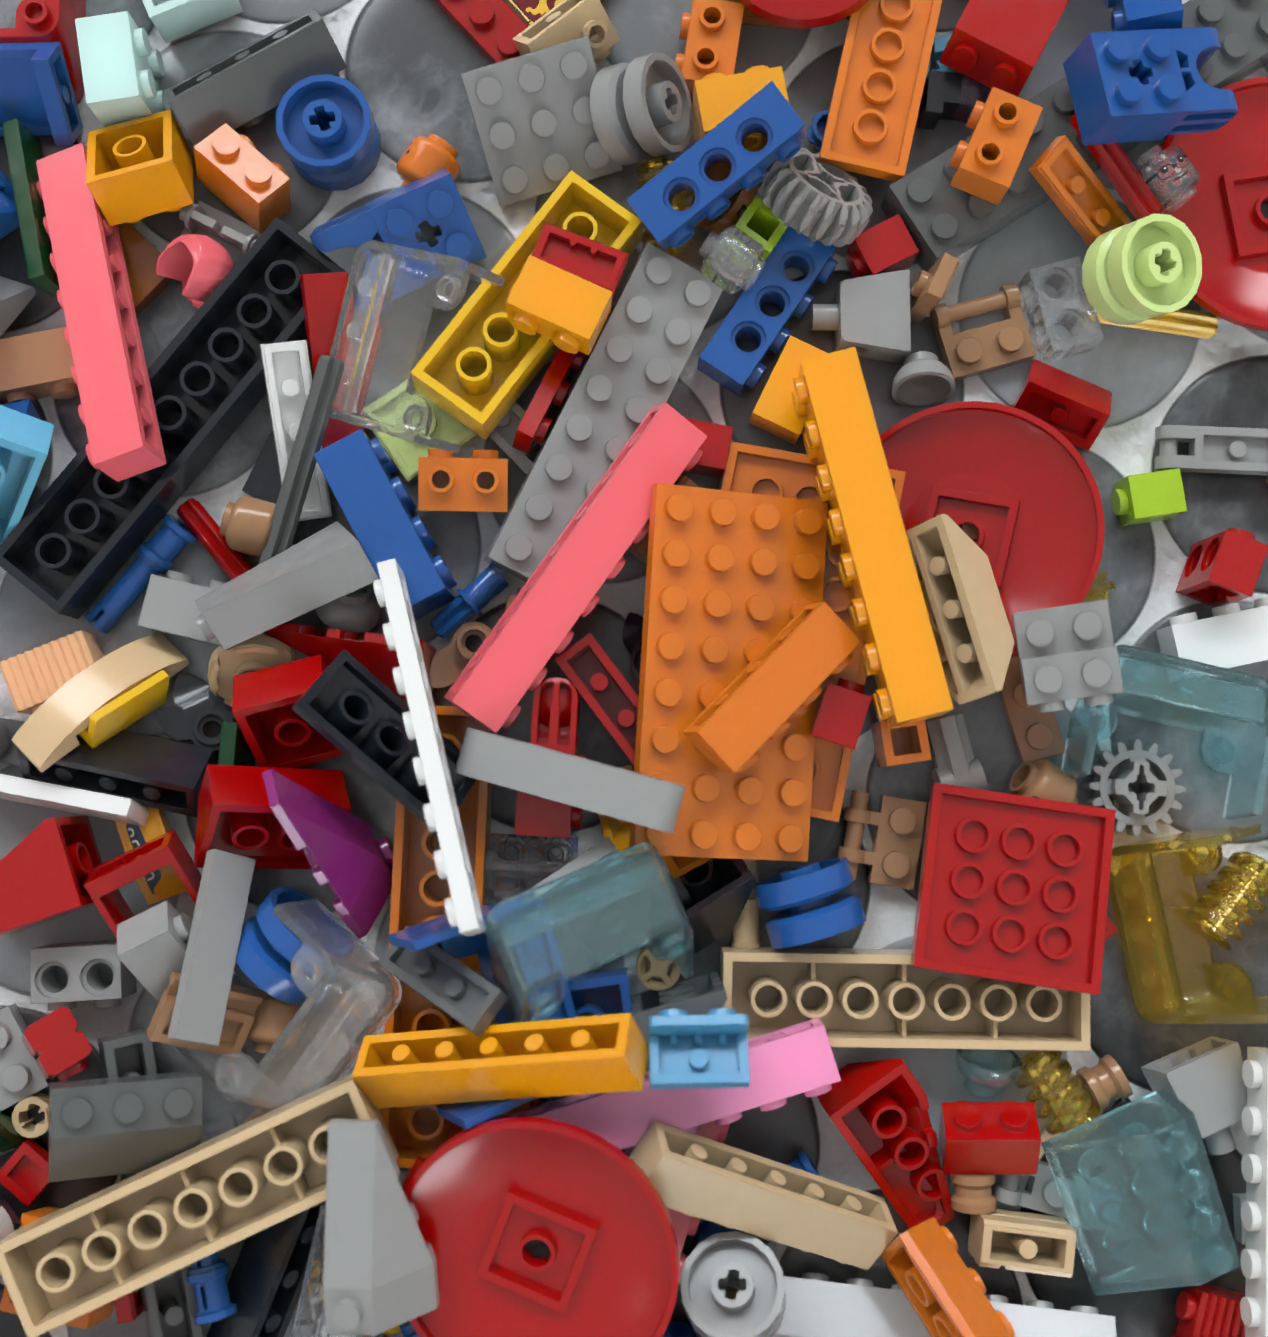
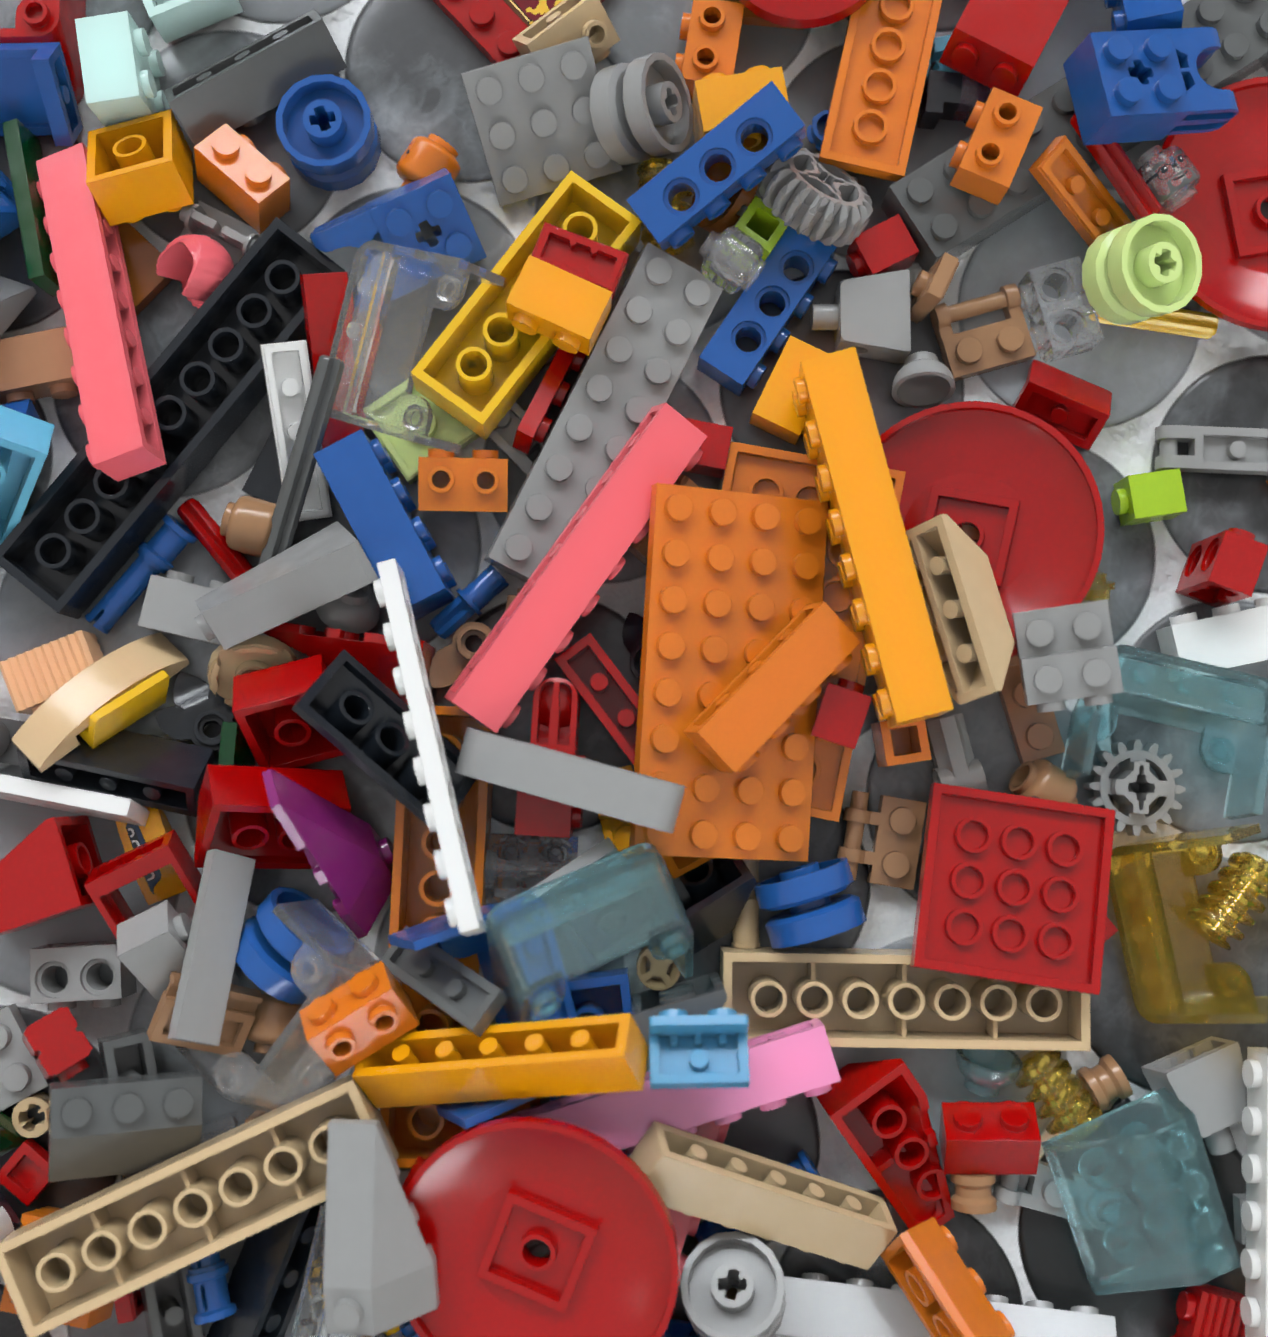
(358, 1018): none -> orange brick
(1023, 1242): tan brick -> none

